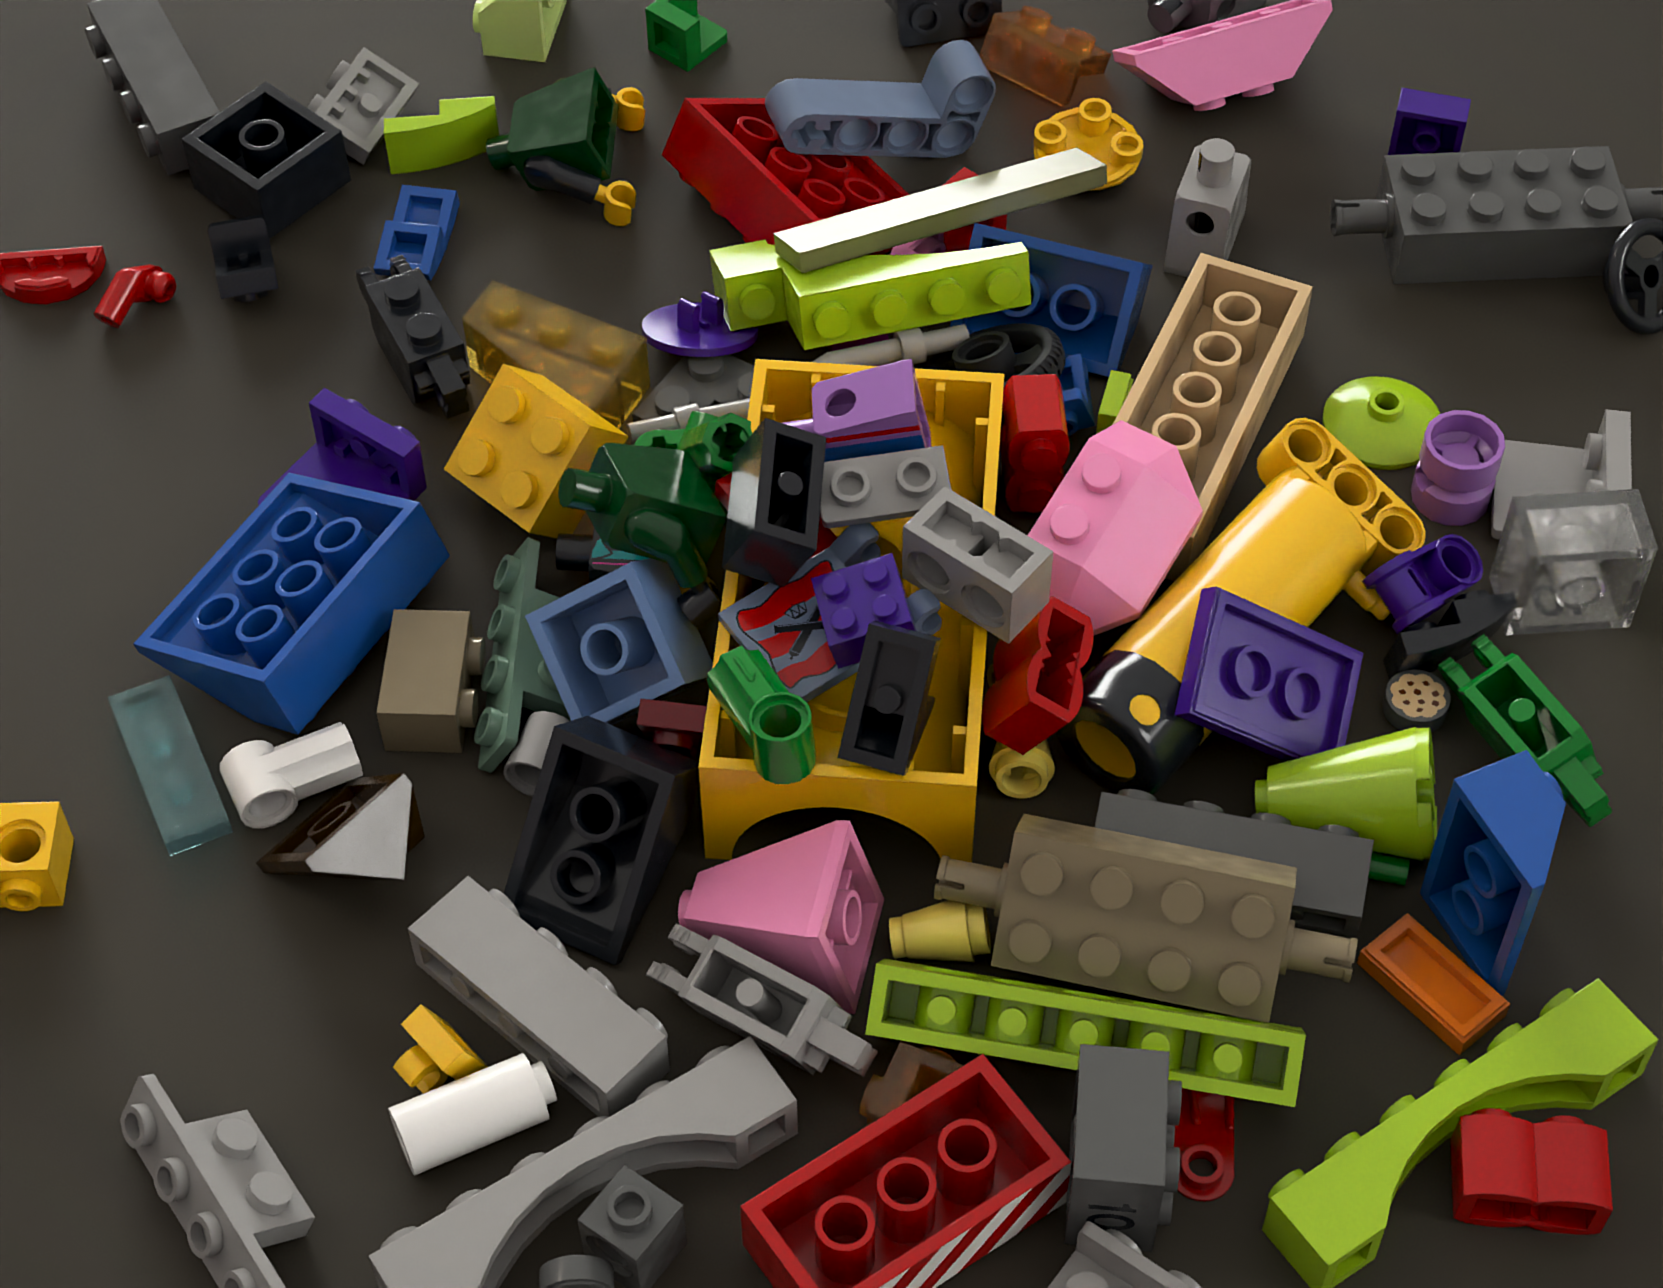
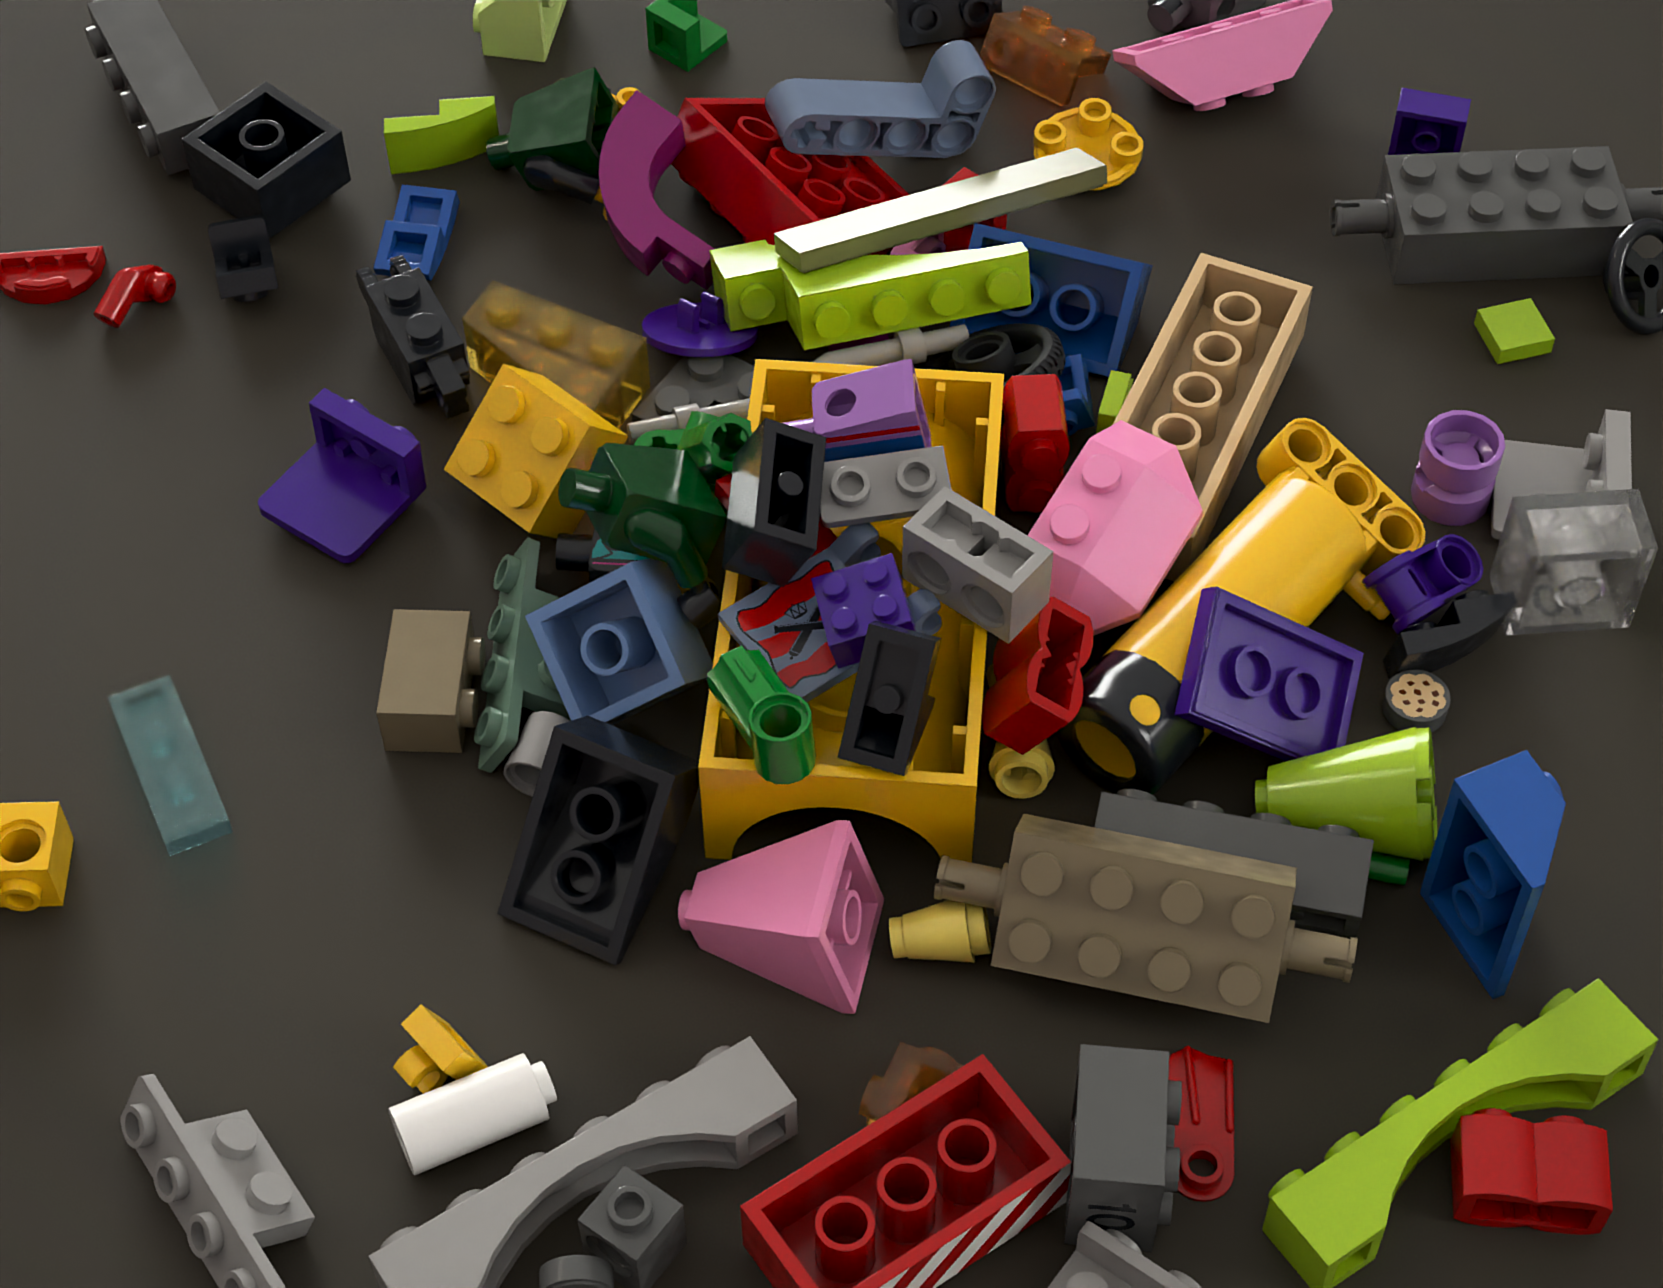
(271, 779): white piece -> none
(296, 598): blue slope -> none
(354, 833): slope -> none
(361, 100): light grey bracket -> none
(540, 997): light grey brick -> none
(631, 162): none -> magenta arch
(673, 725): dark red plate -> none
(764, 1003): light grey hinge -> none
(1051, 1022): lime brick -> none
(1214, 185): light grey torso -> none
(1380, 420): lime dish -> none
(1433, 983): orange tile -> none
(1514, 331): none -> lime tile
(1521, 714): green hinge -> none

